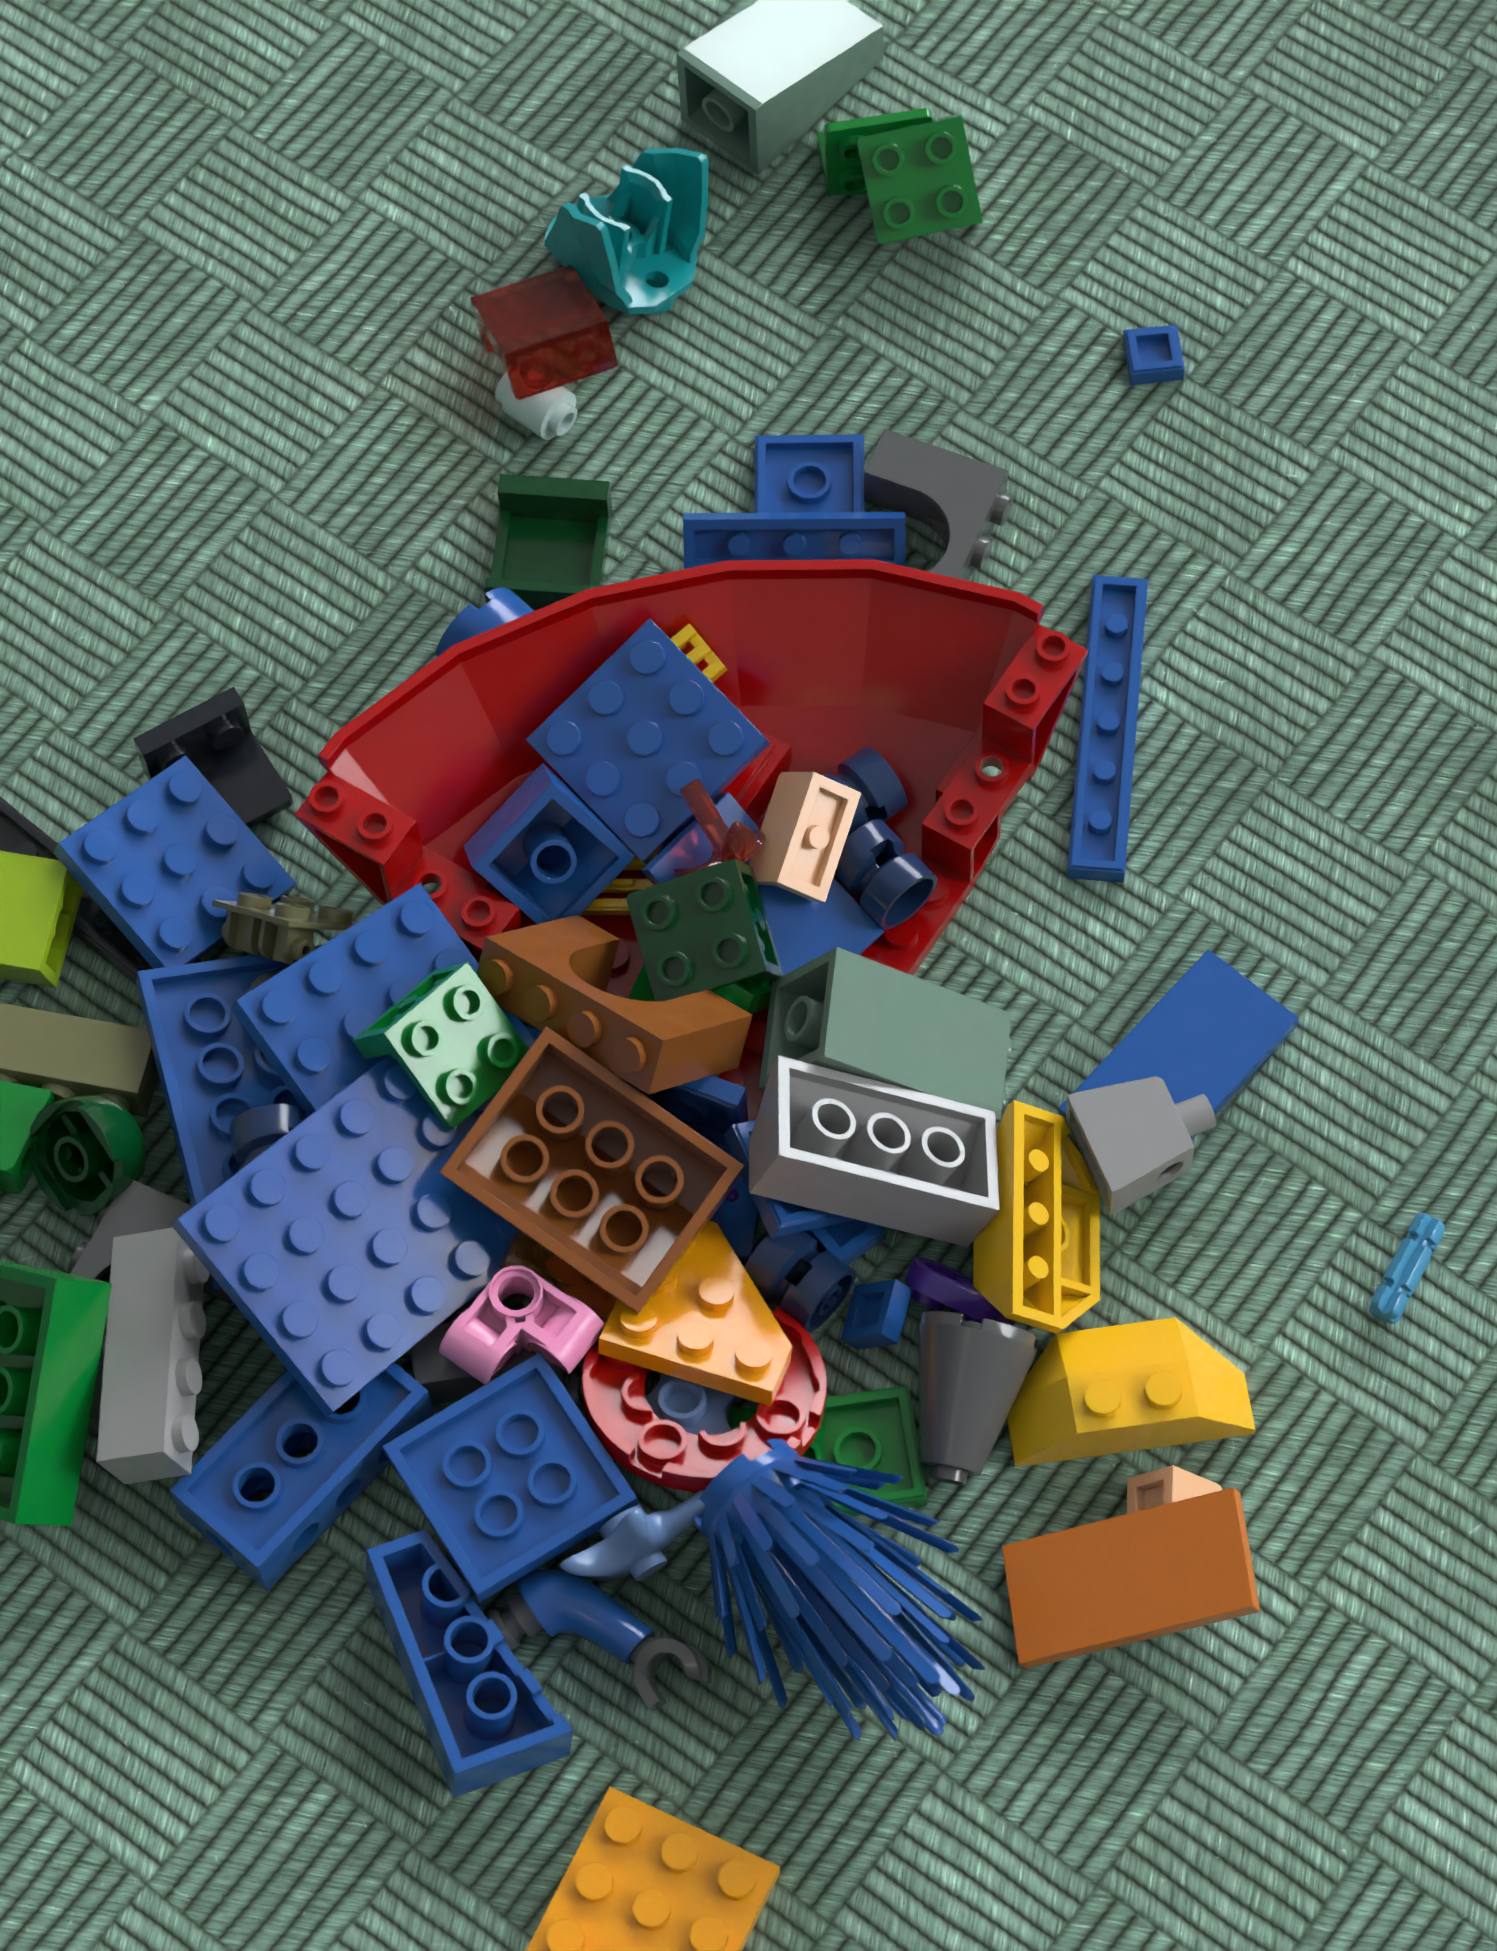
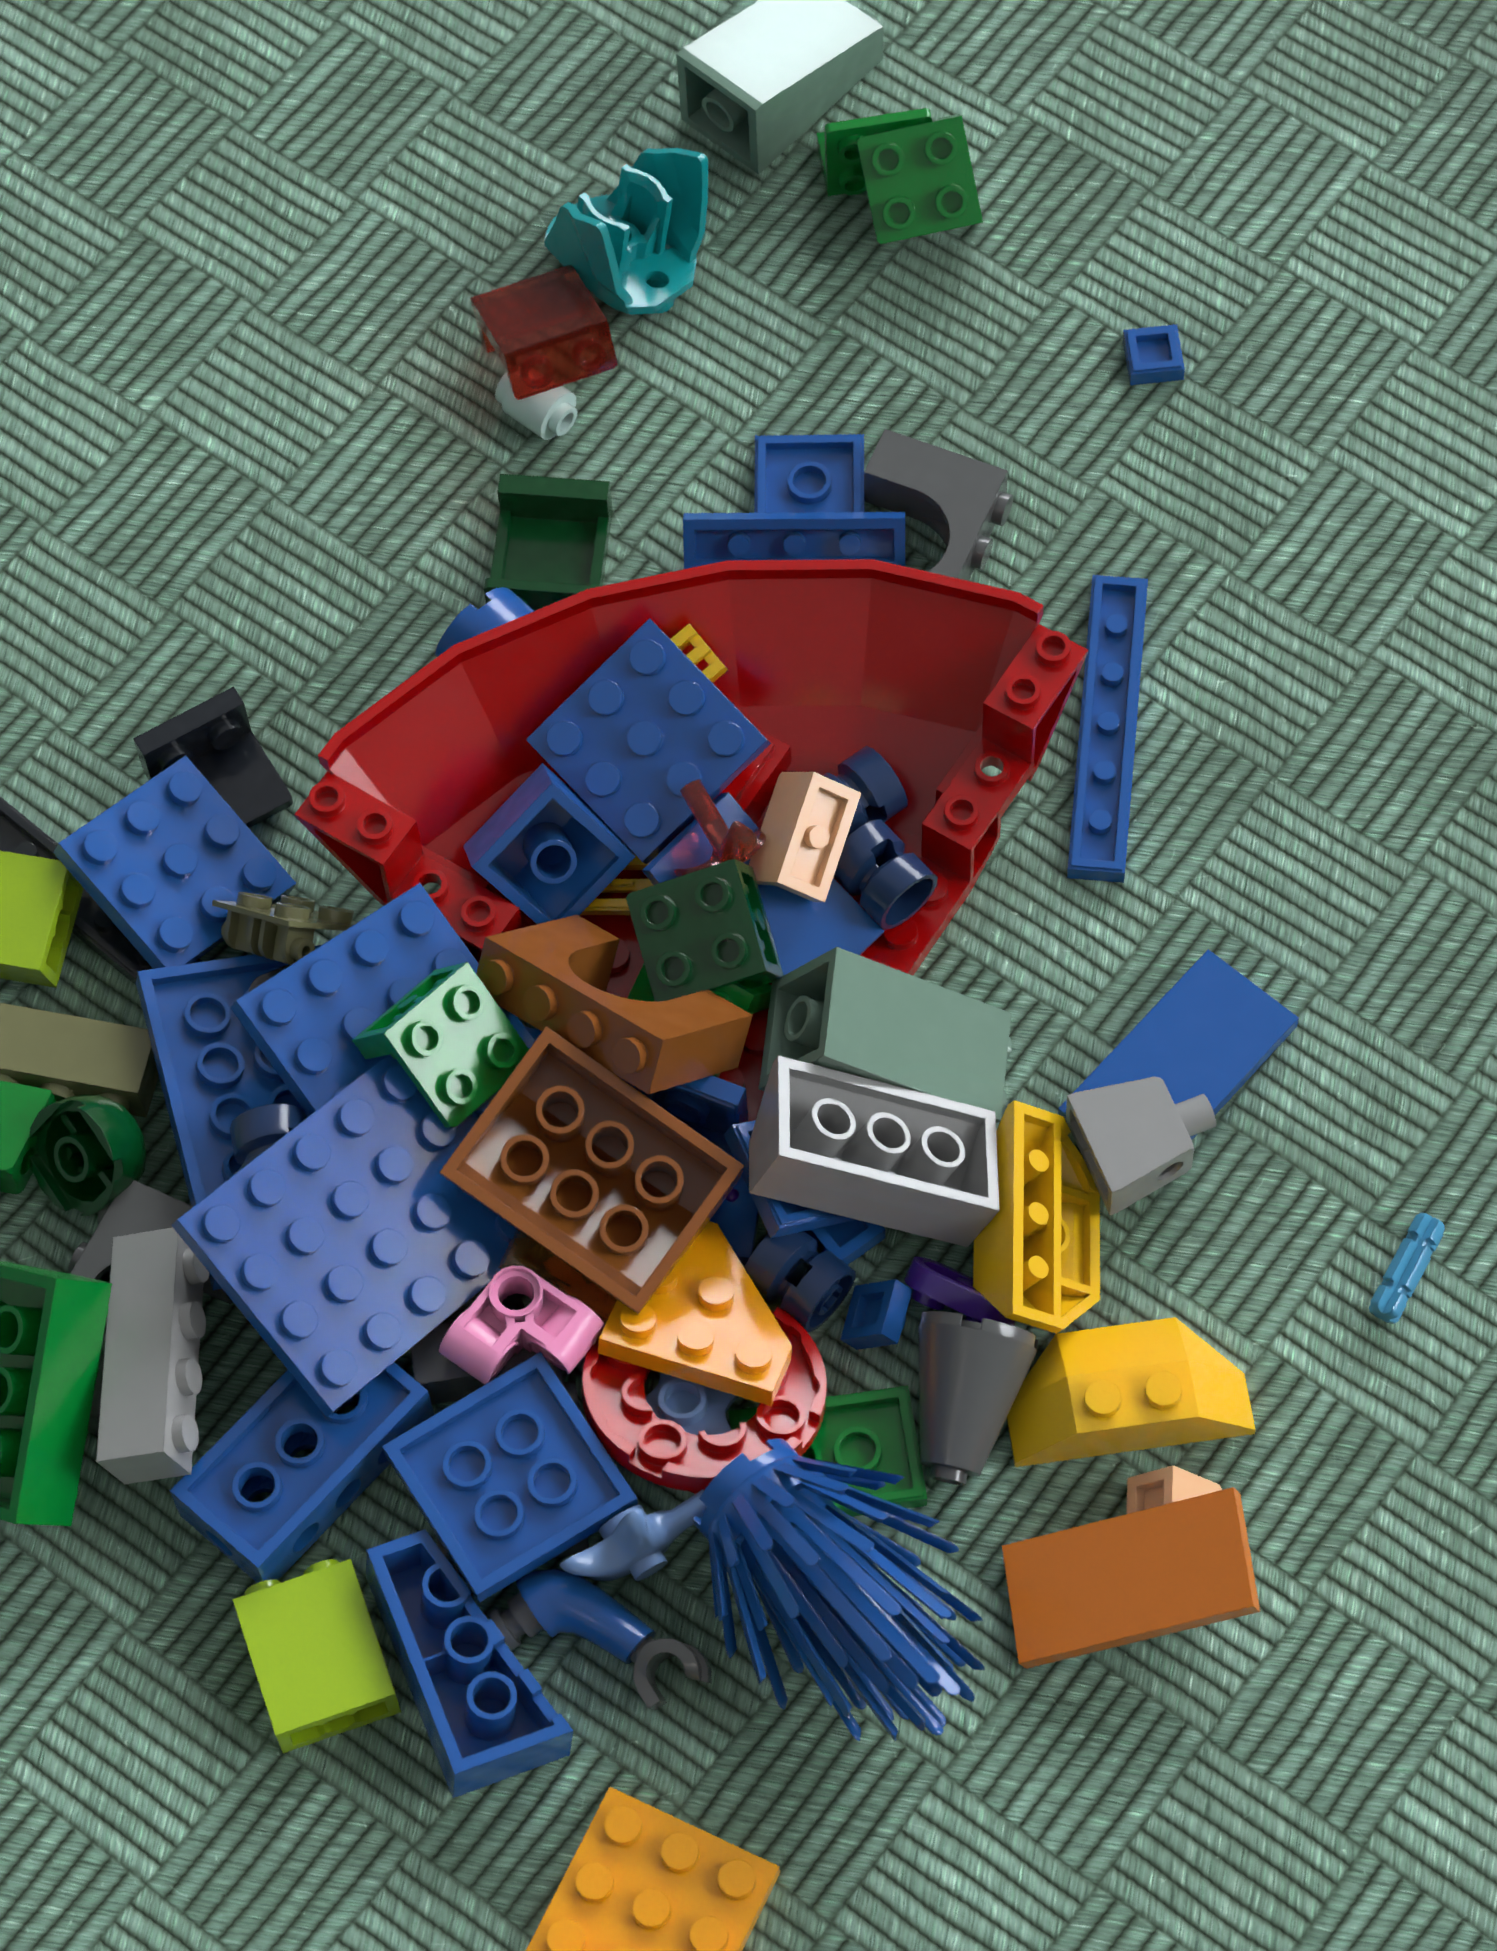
(316, 1654): none -> lime brick

